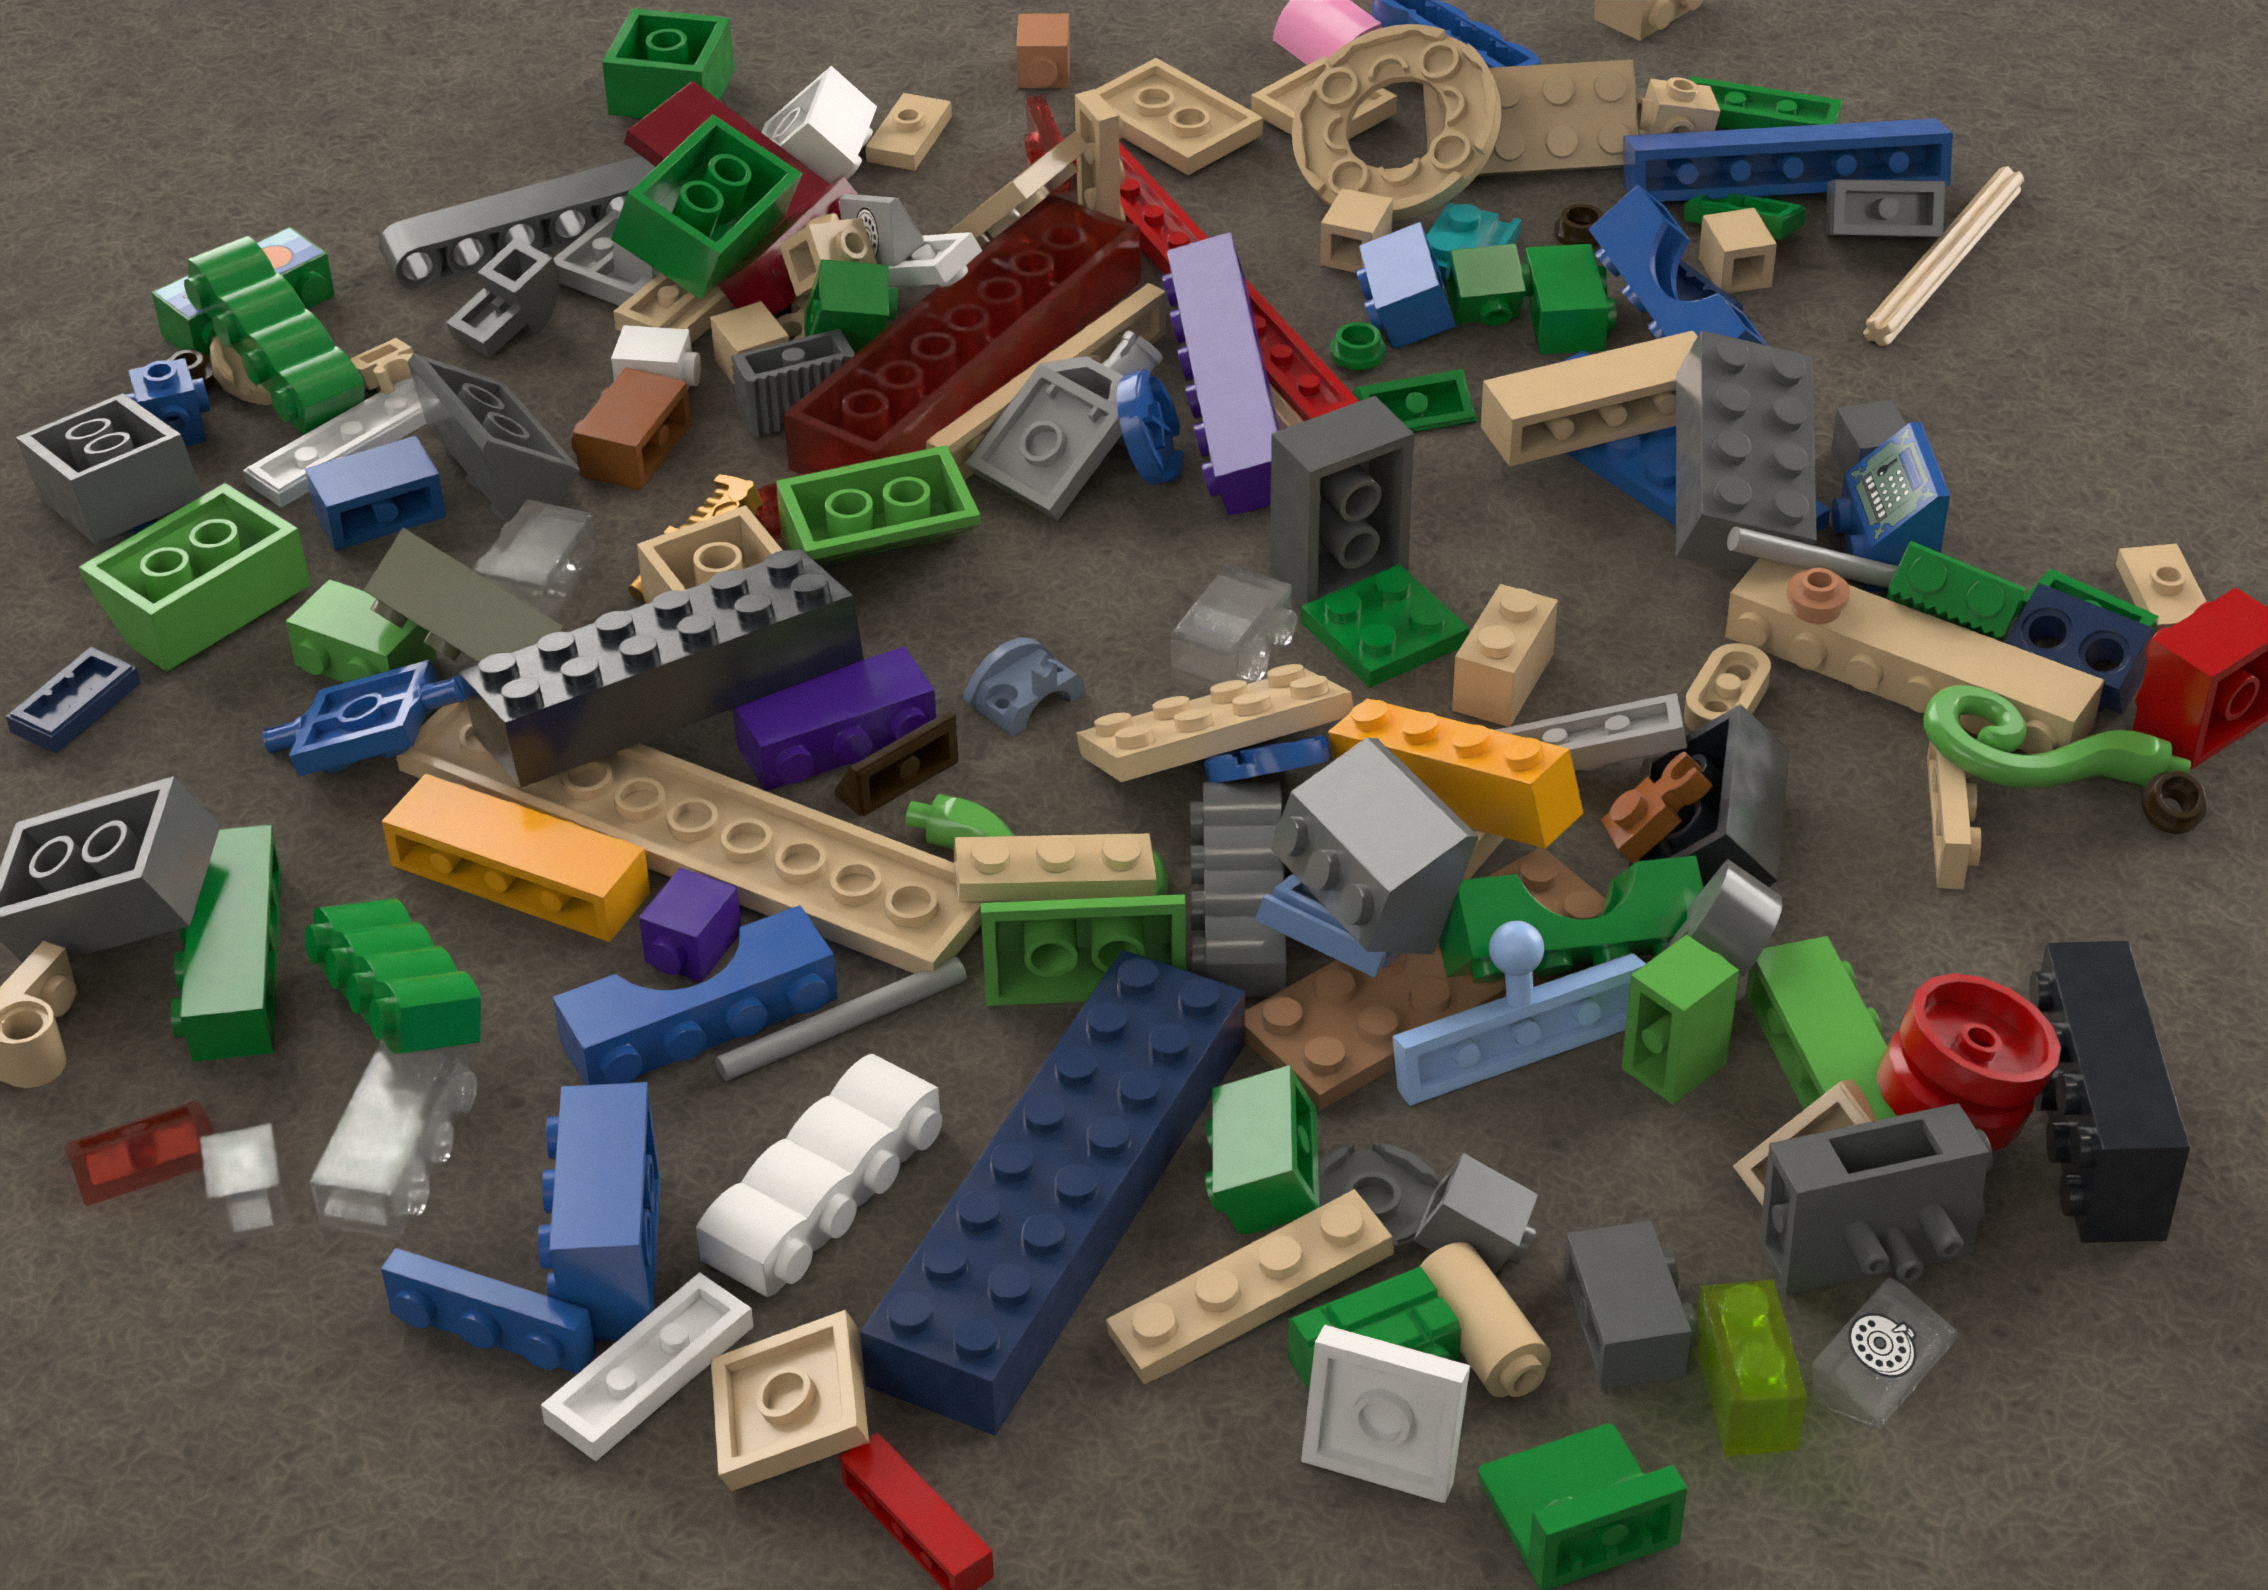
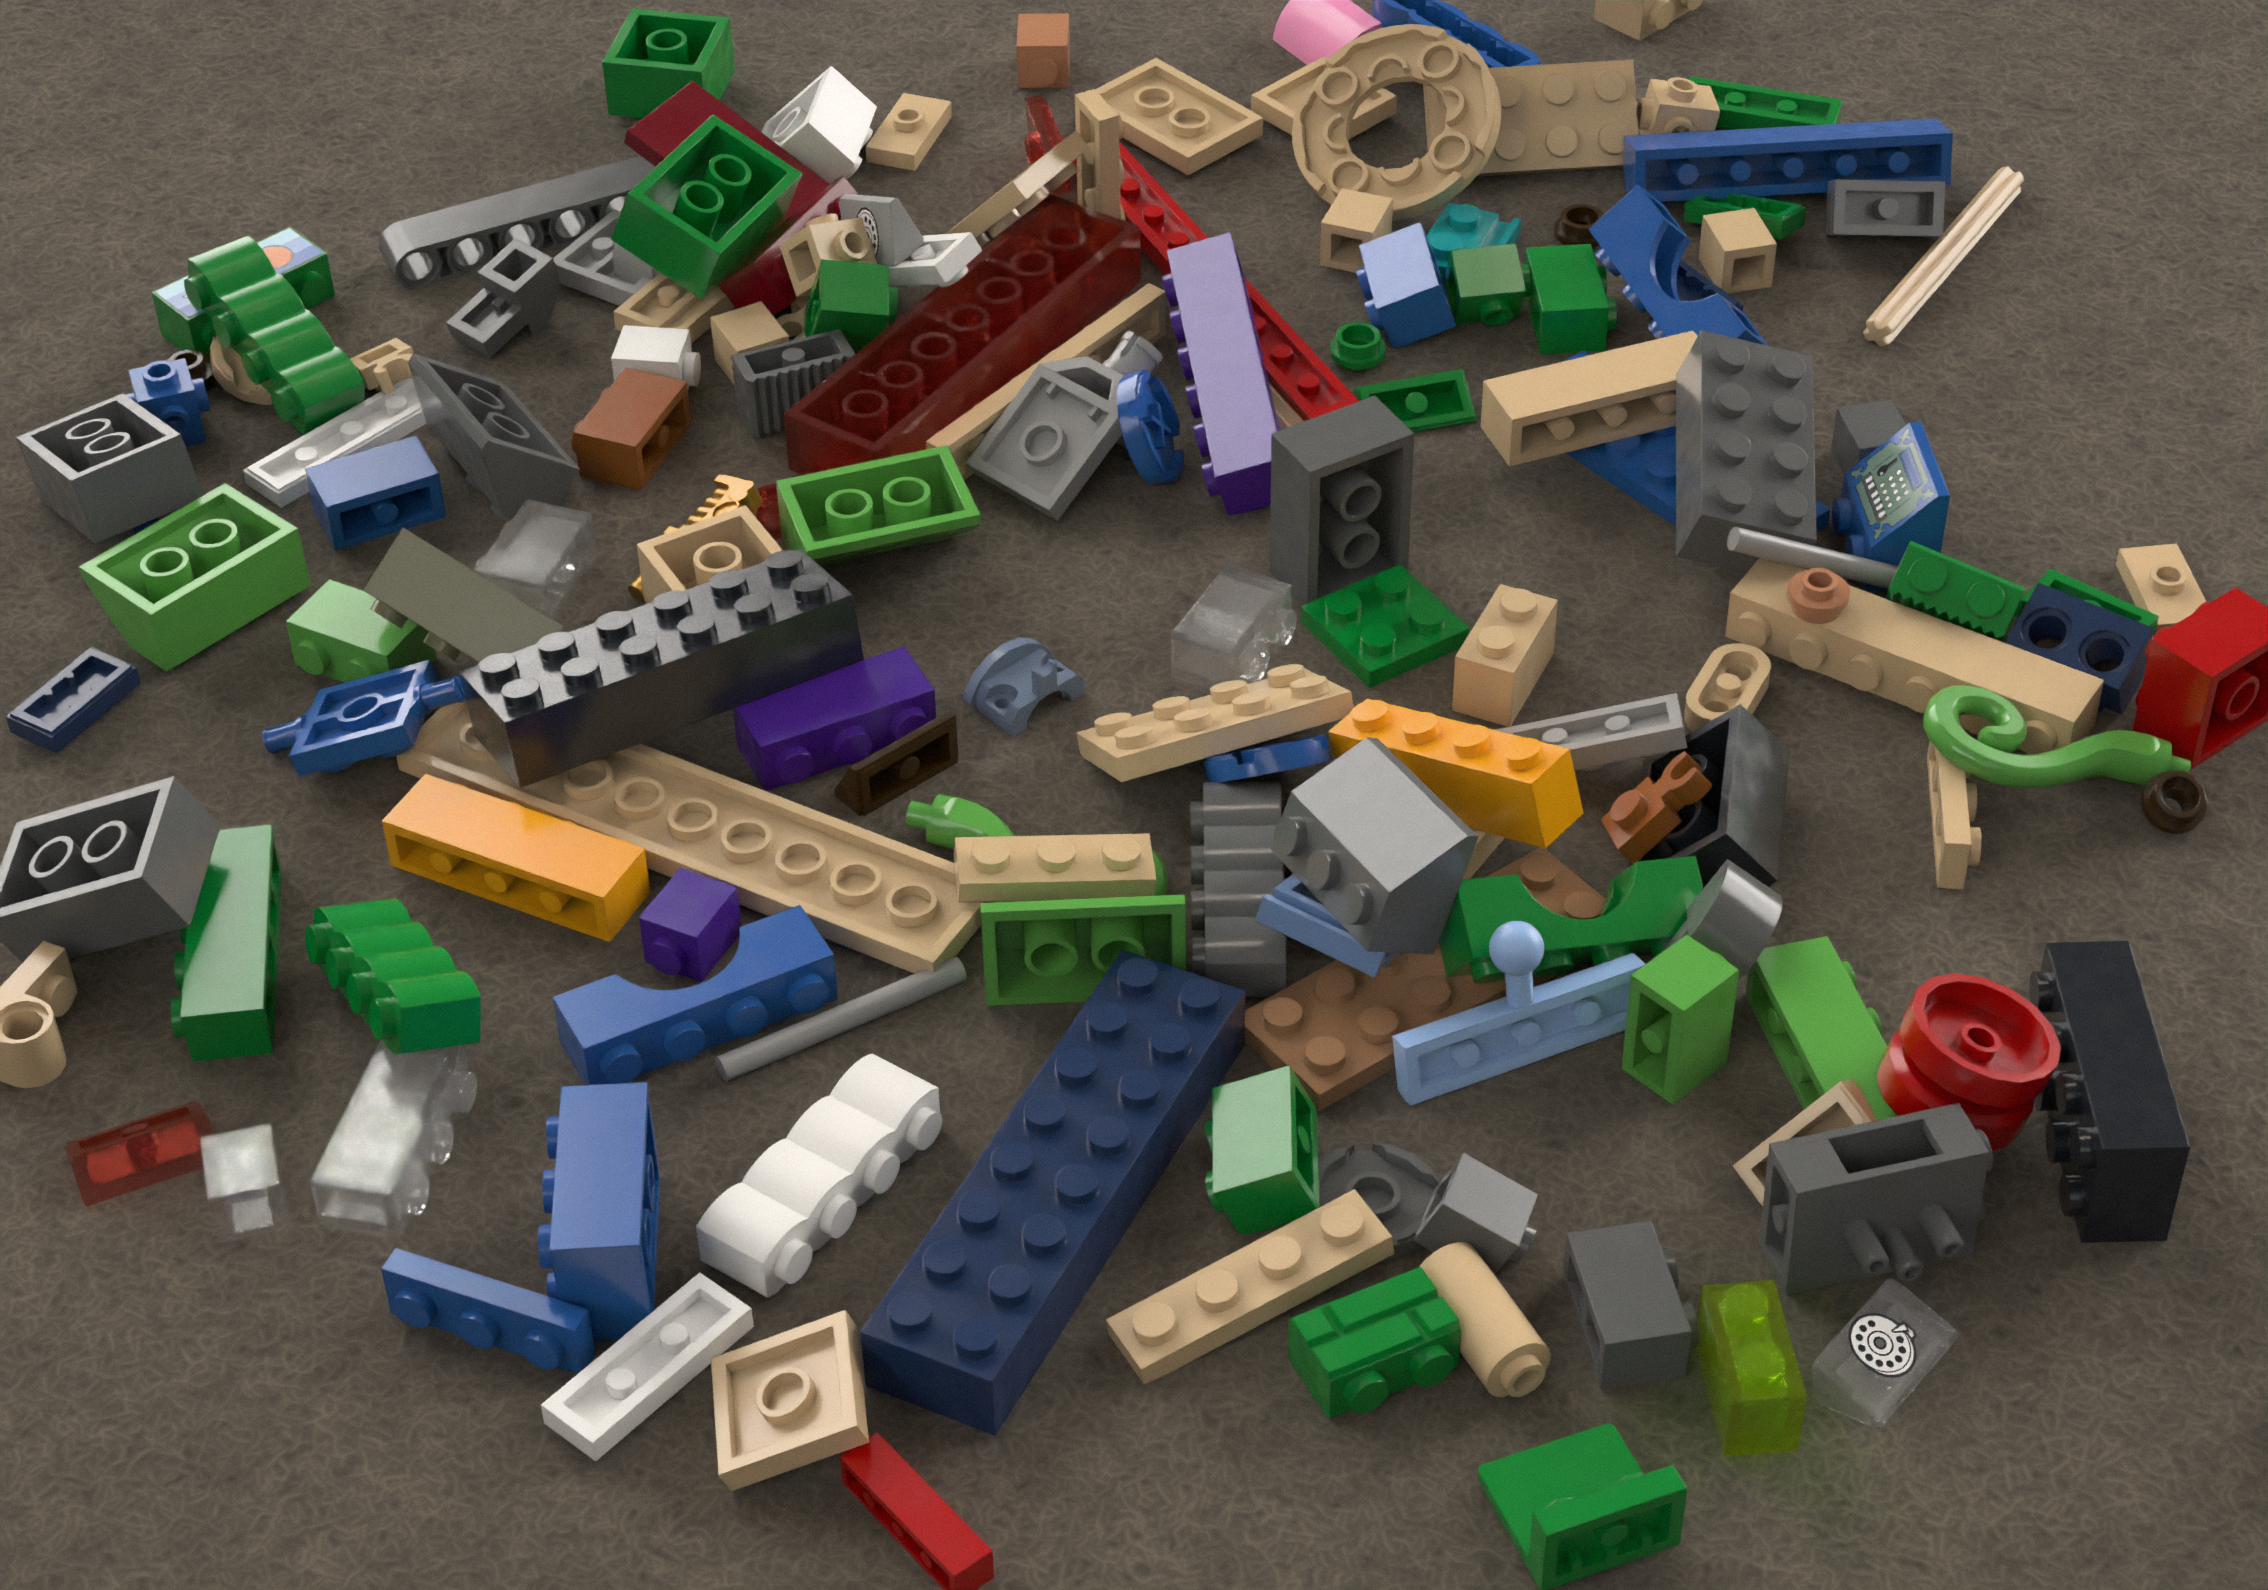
(1384, 1413): white plate -> none

